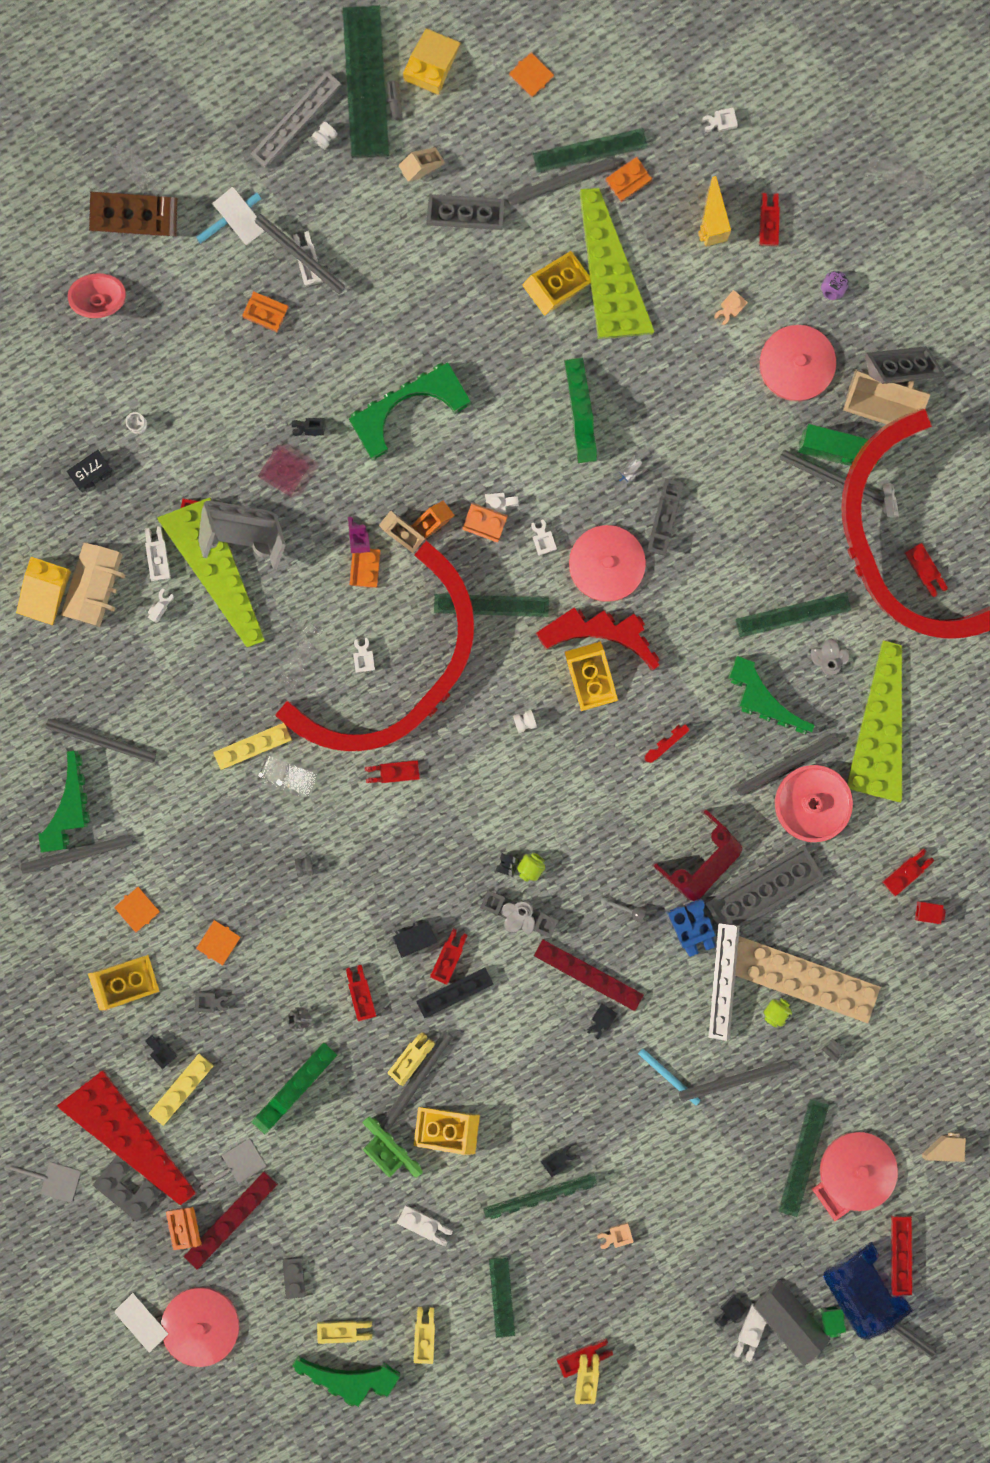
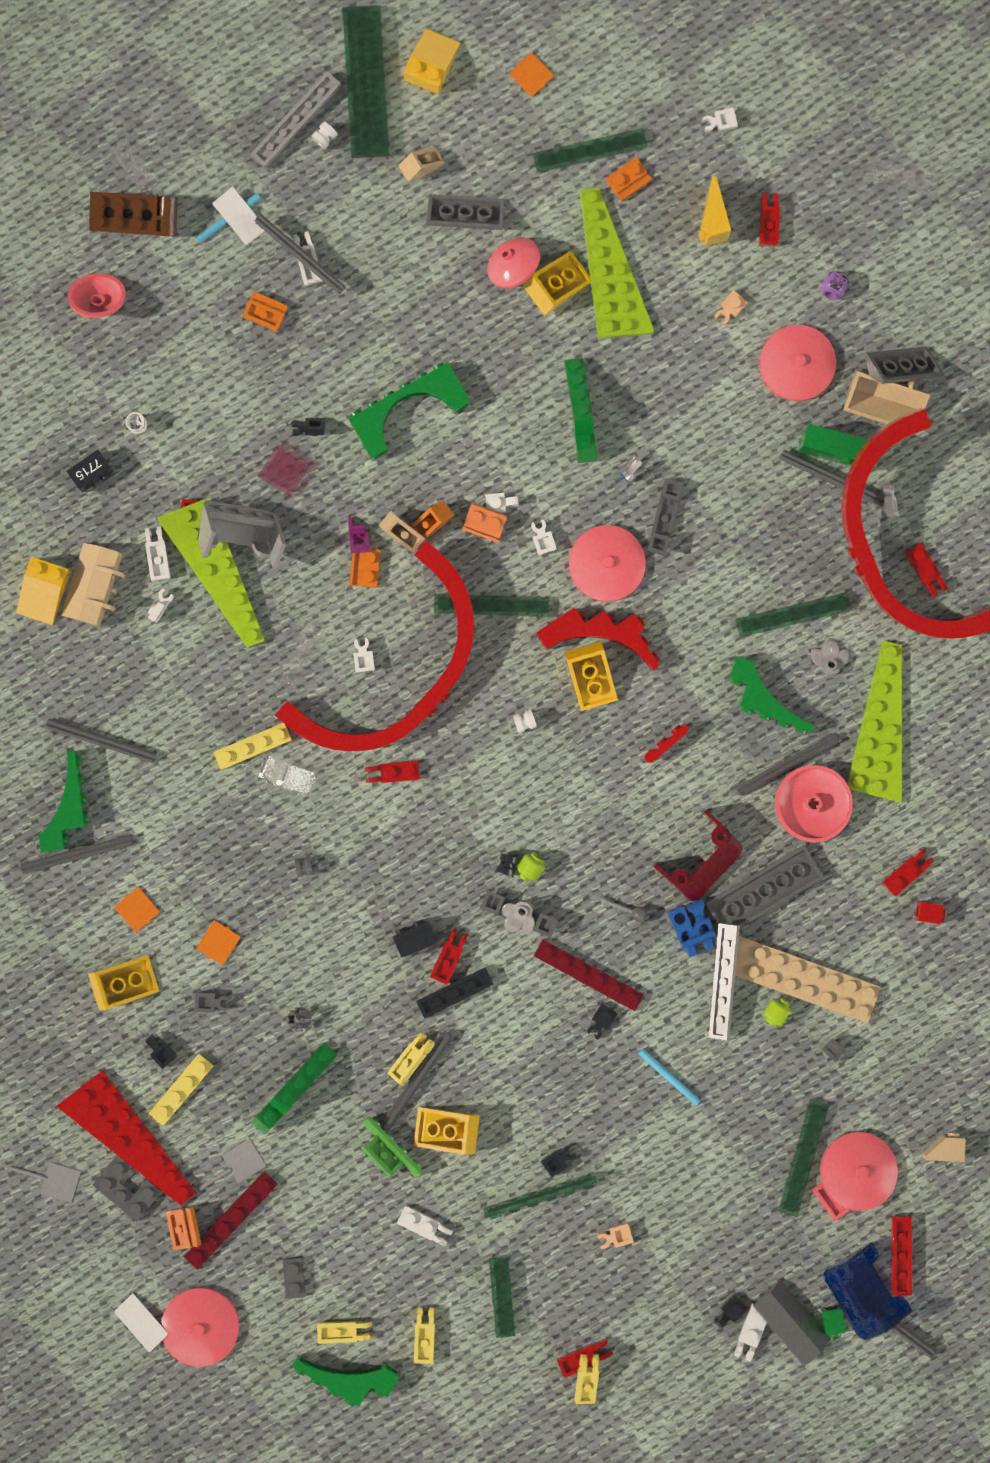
(361, 995): red hinge -> none
(394, 101): dark grey axle -> none
(513, 262): none -> coral dish
(561, 181): dark grey axle -> none
(735, 1080): dark grey axle -> none

